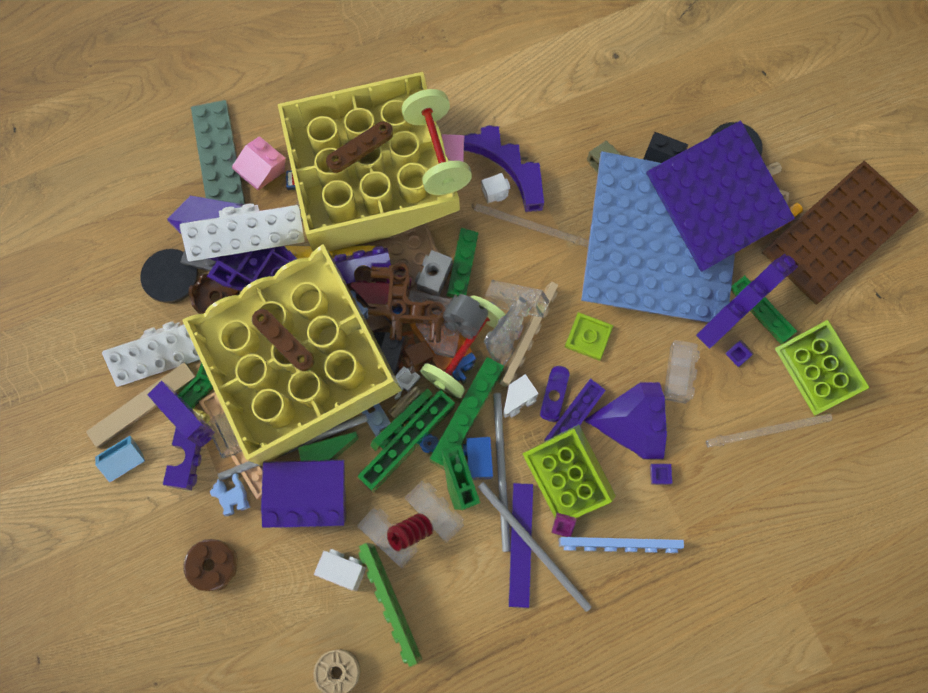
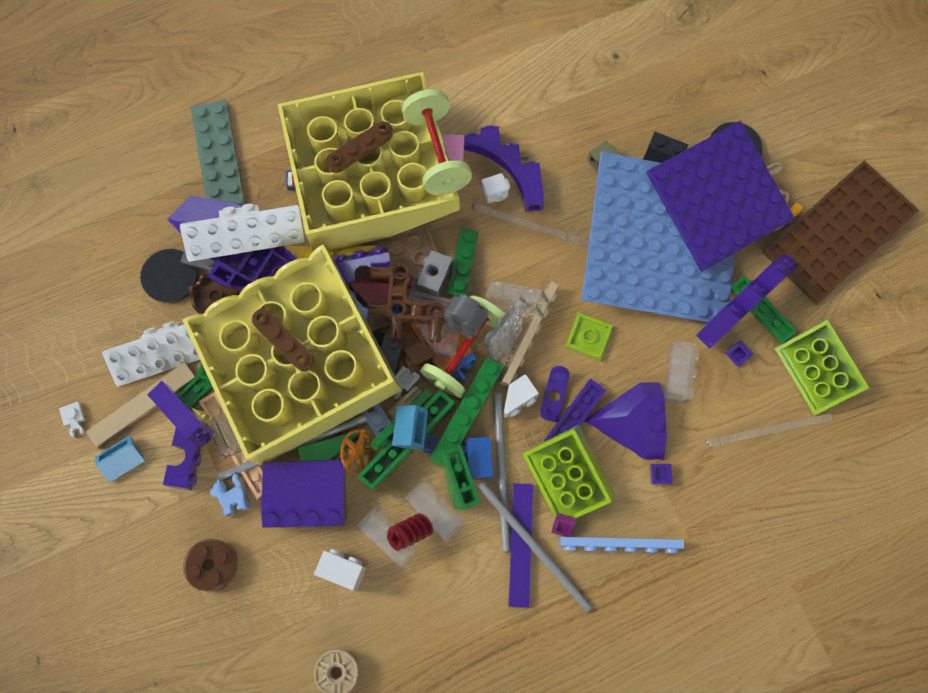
(72, 416): none -> white plate
(259, 163): bright pink slope -> none
(357, 451): none -> orange wheel
(393, 612): bright green plate -> none
(410, 427): none -> dark azure brick

